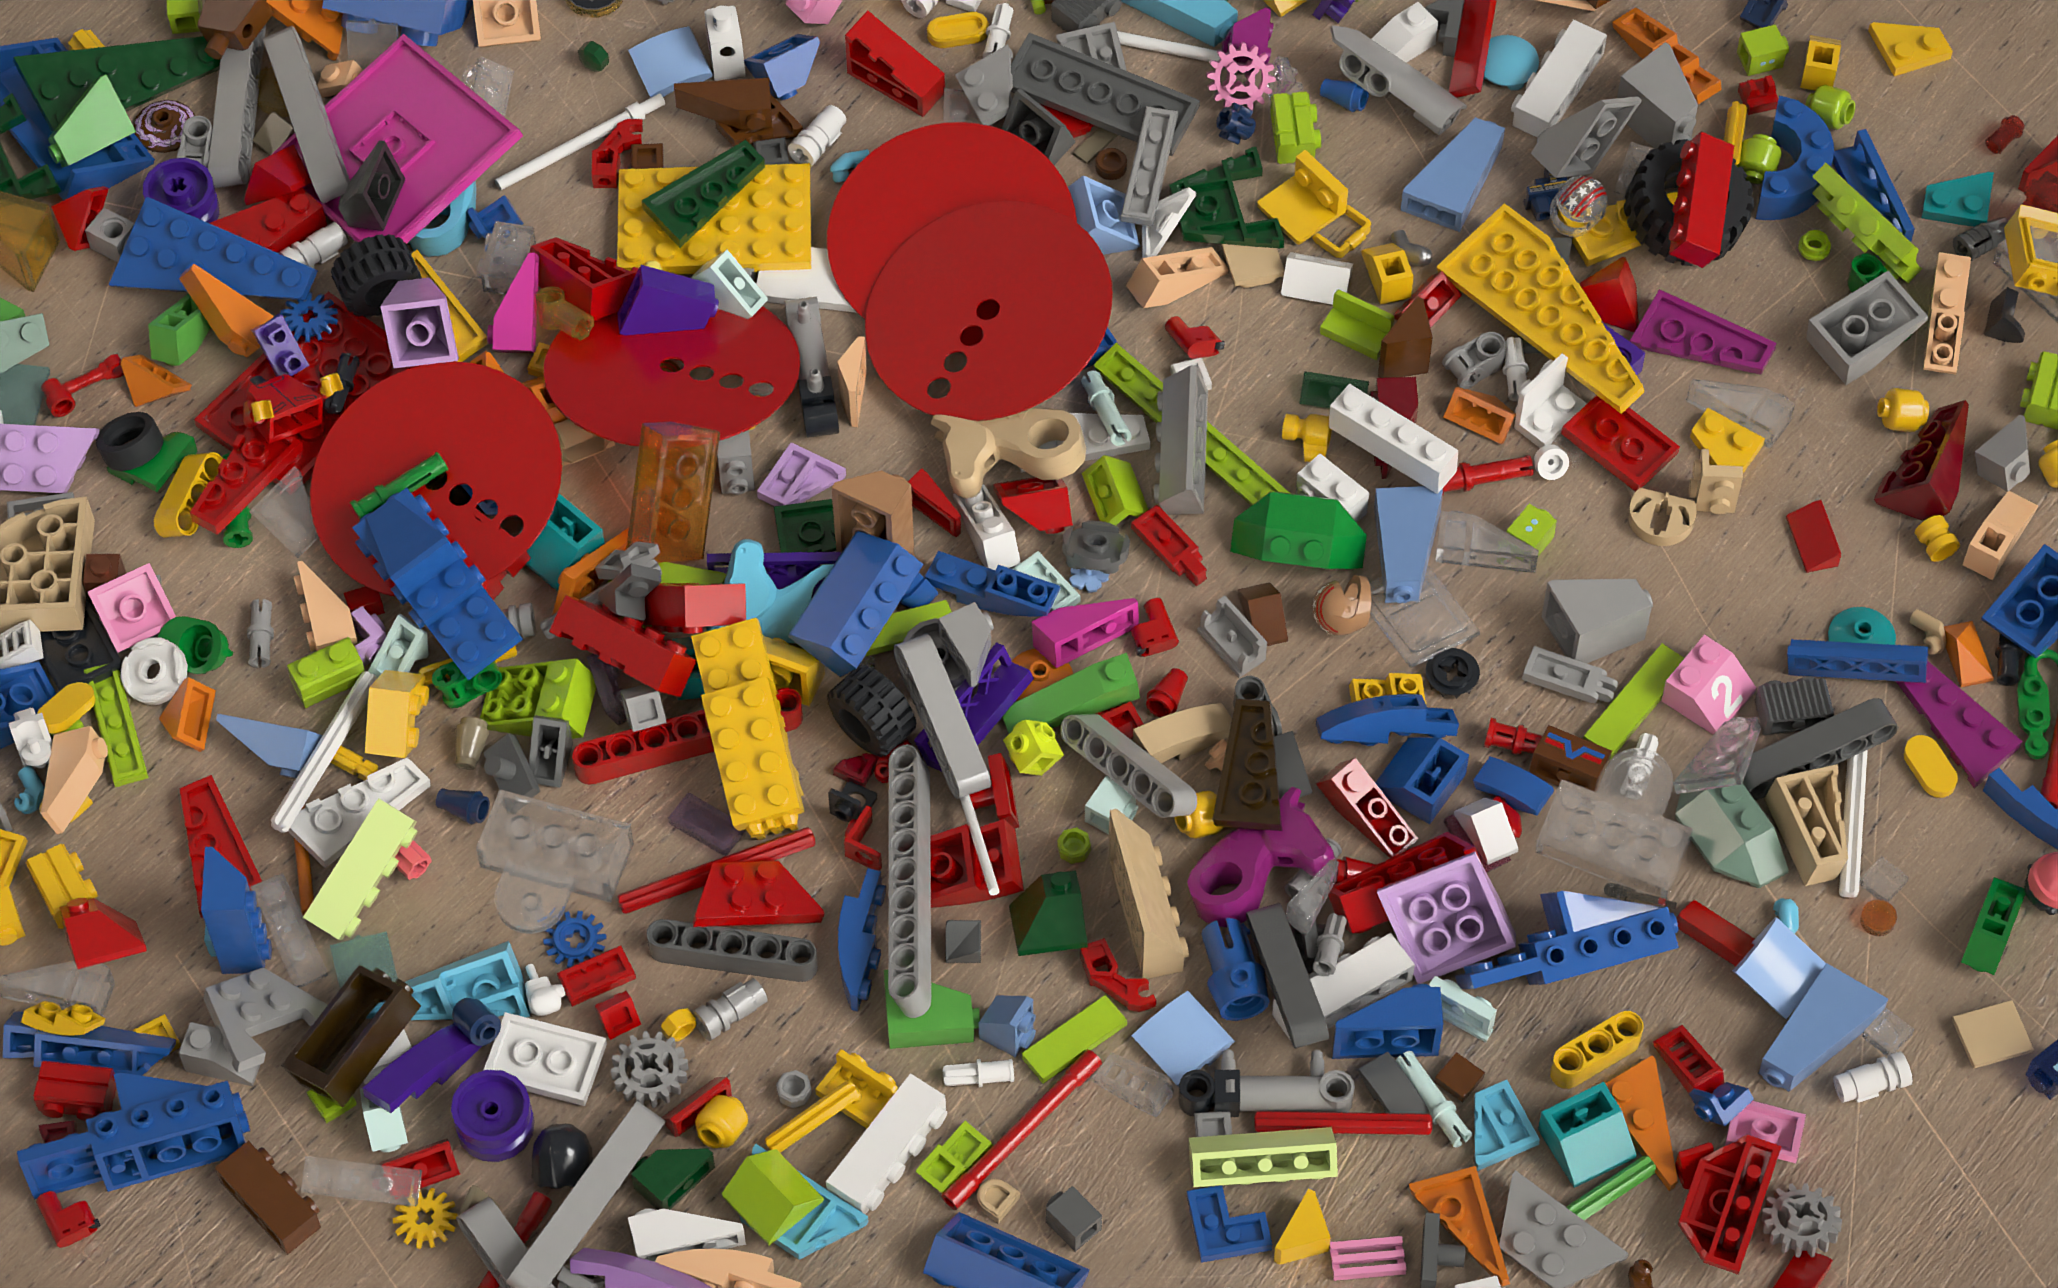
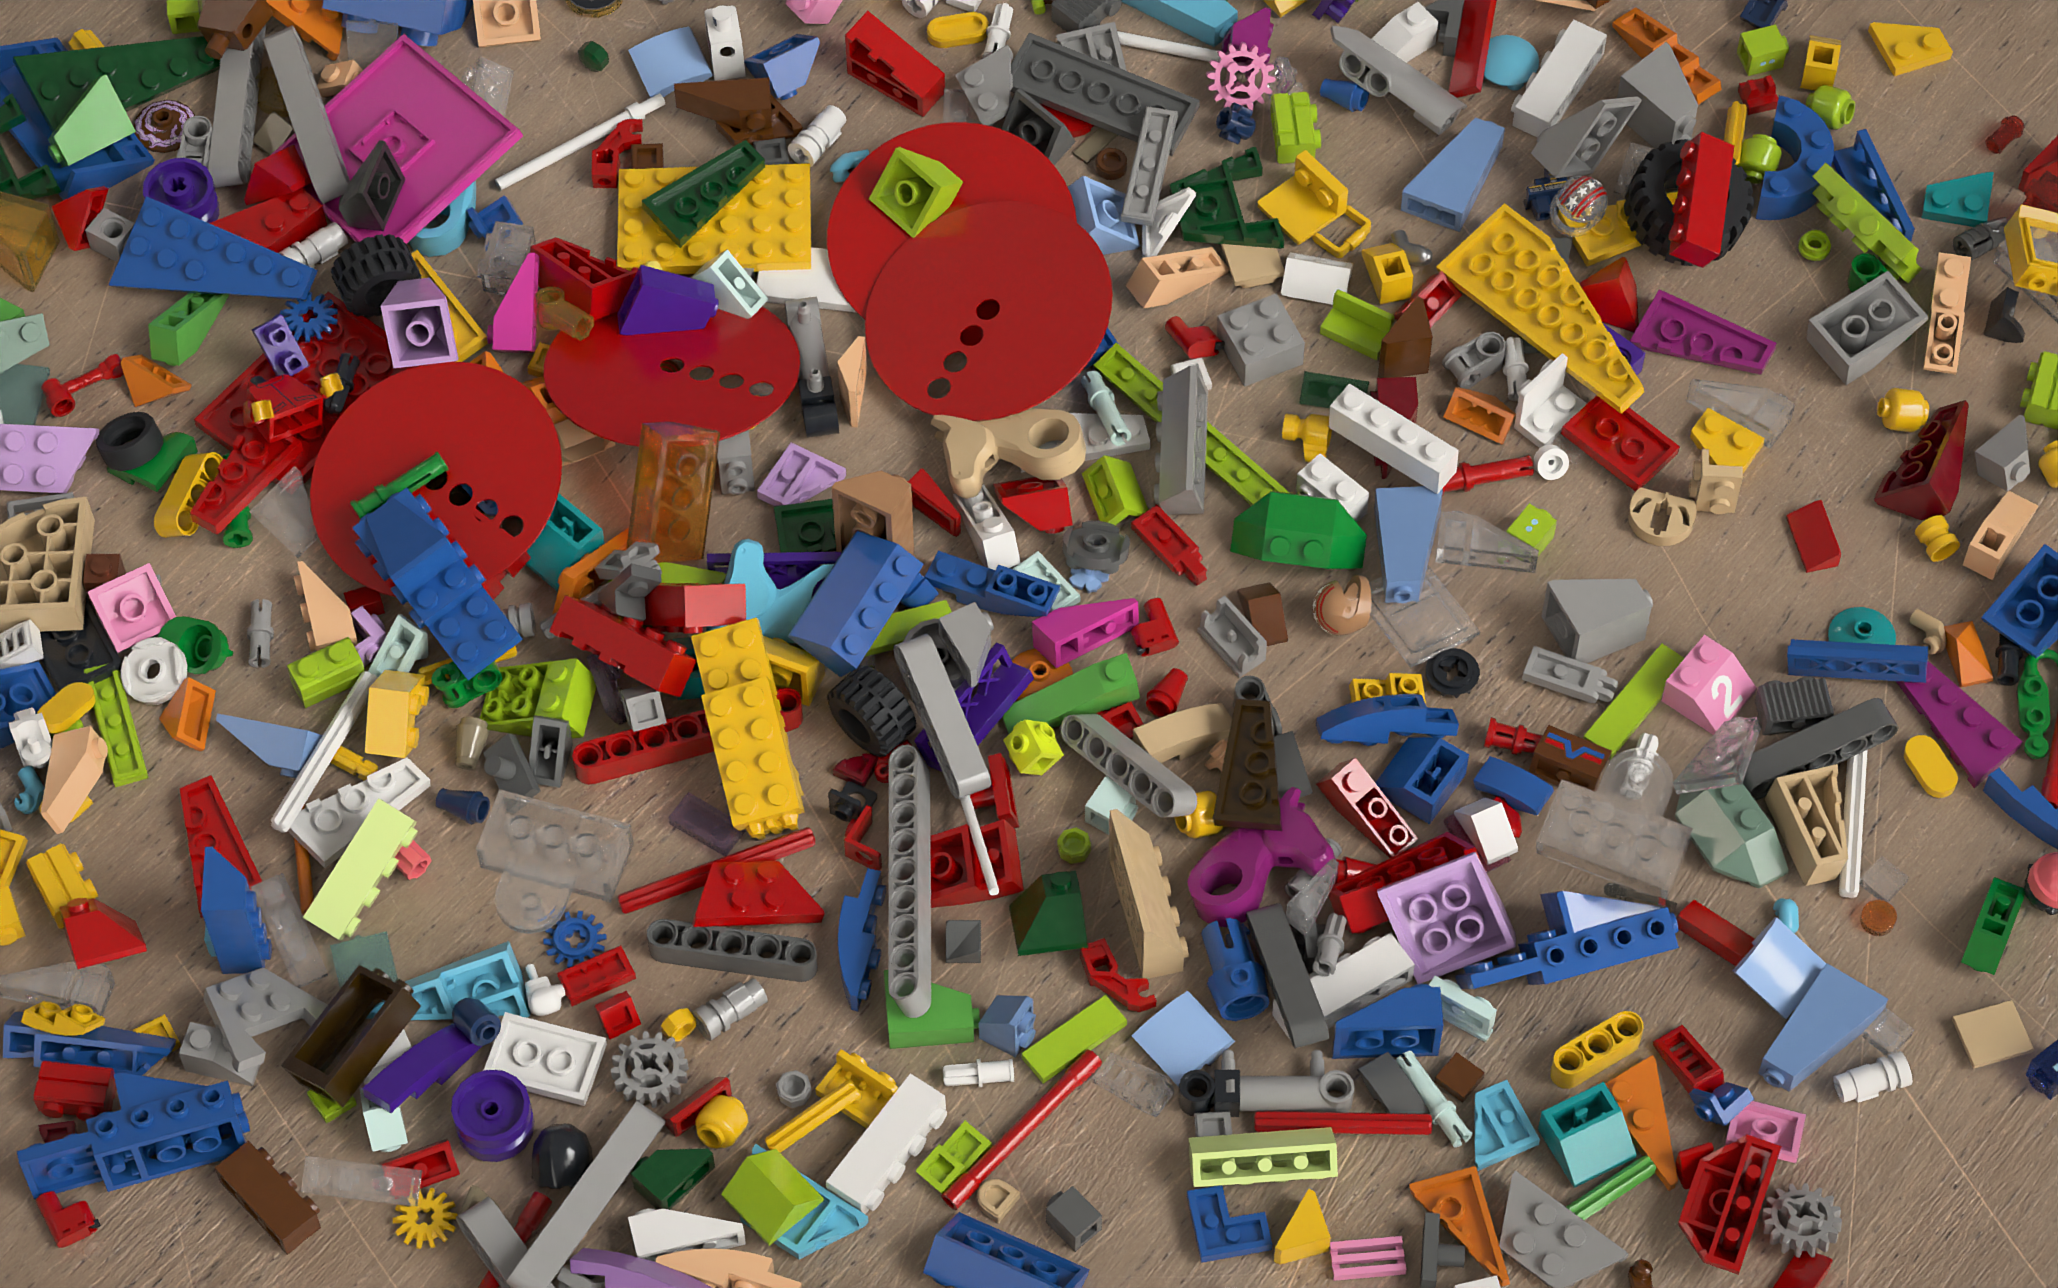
(225, 310): orange slope -> none
(914, 190): none -> lime slope
(1260, 339): none -> light grey brick

